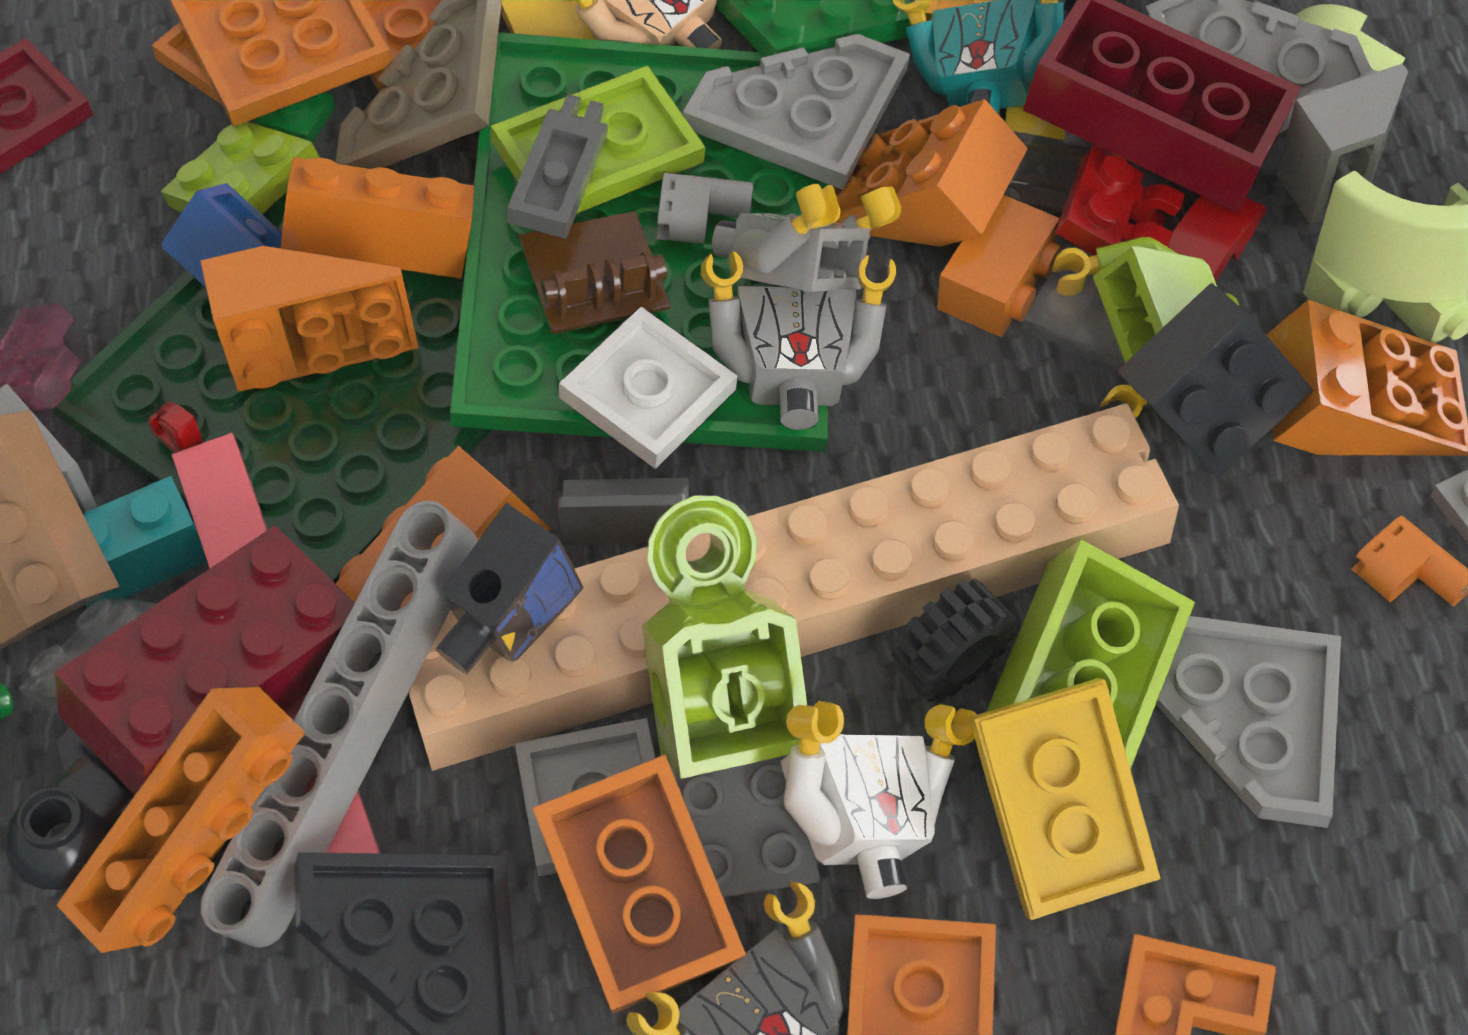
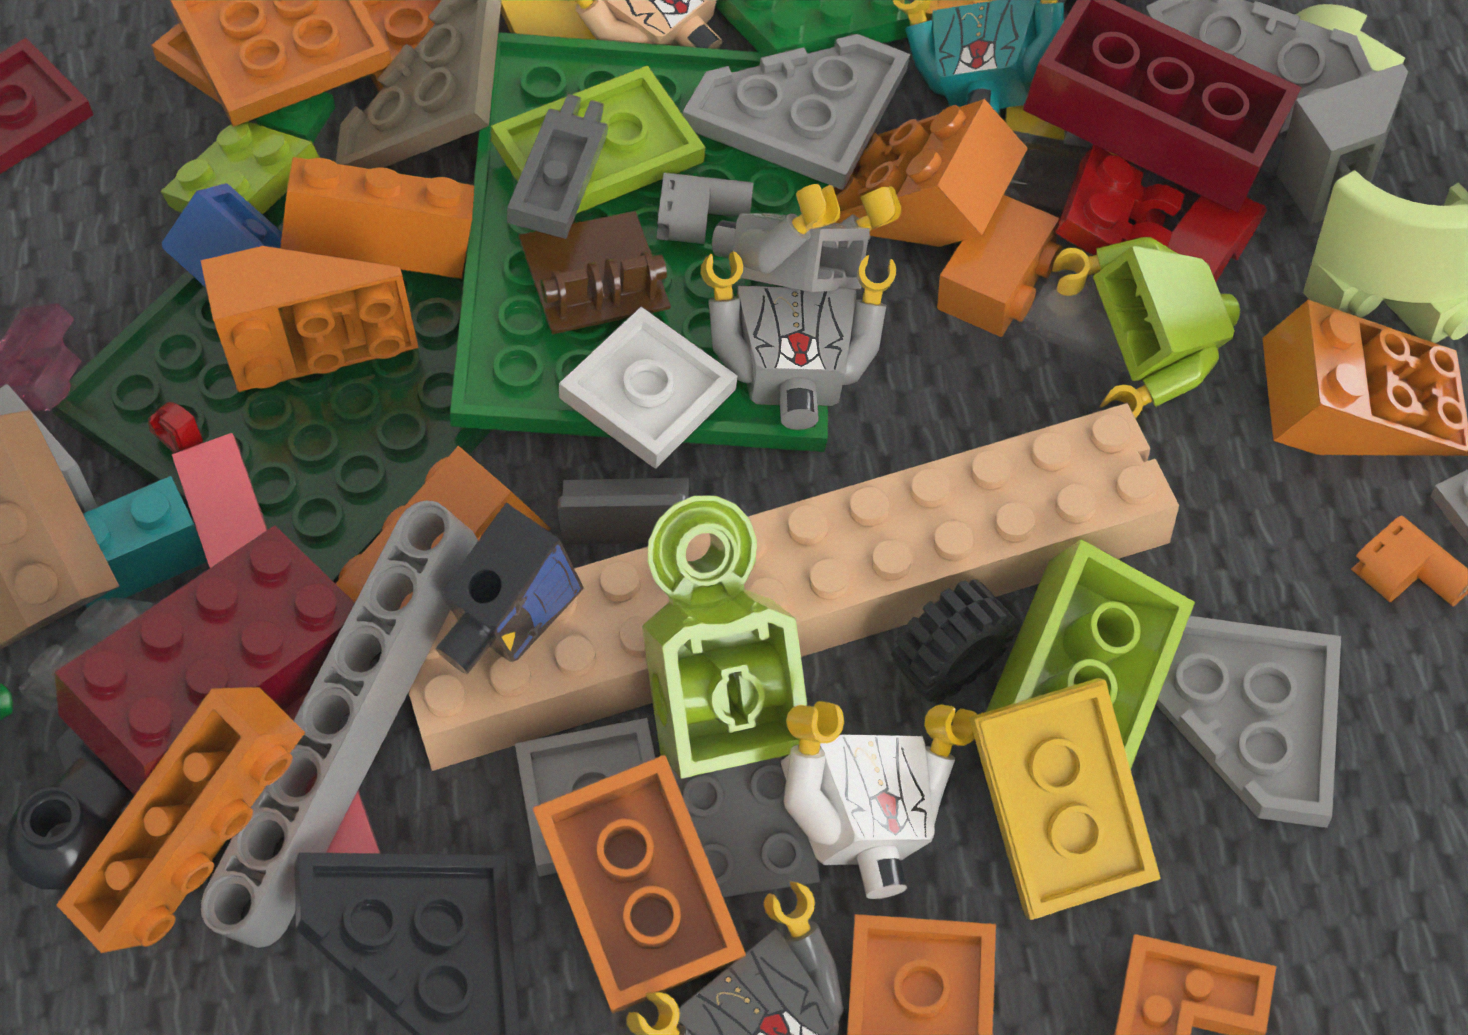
(1215, 379): black brick -> none

